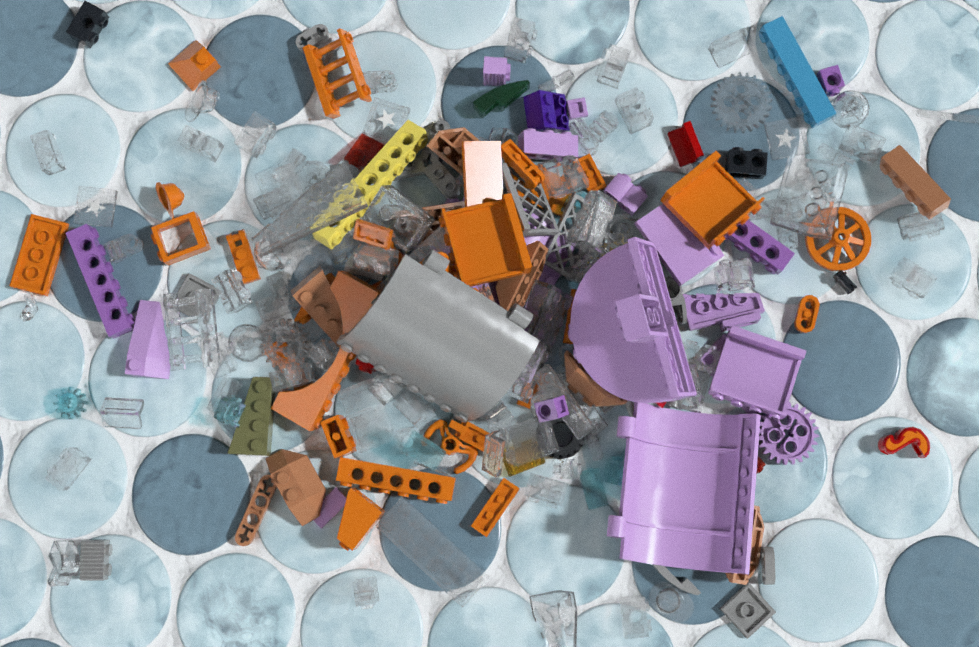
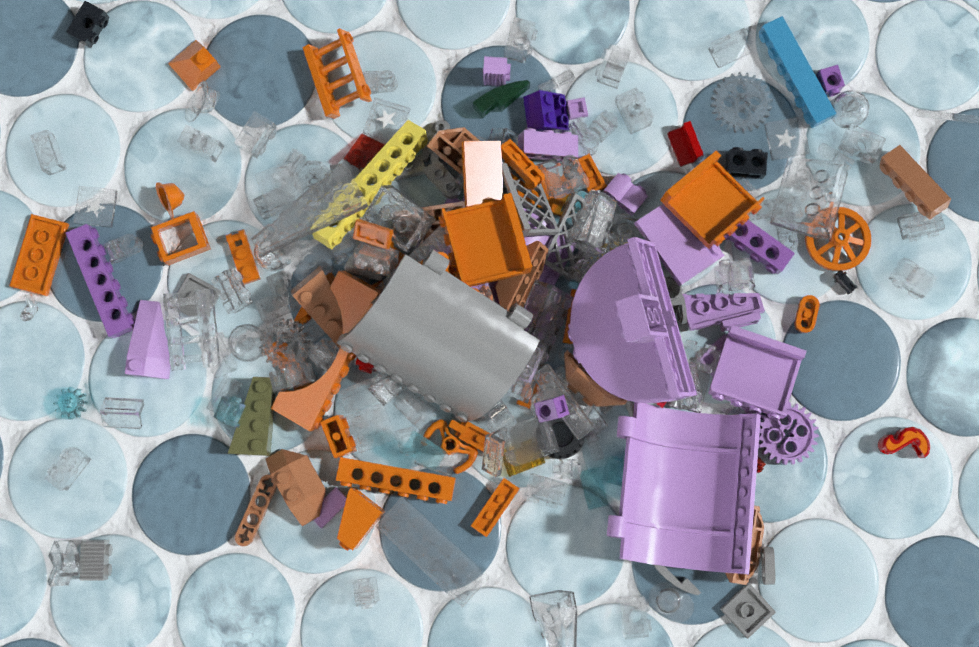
(312, 34): light grey beam -> none

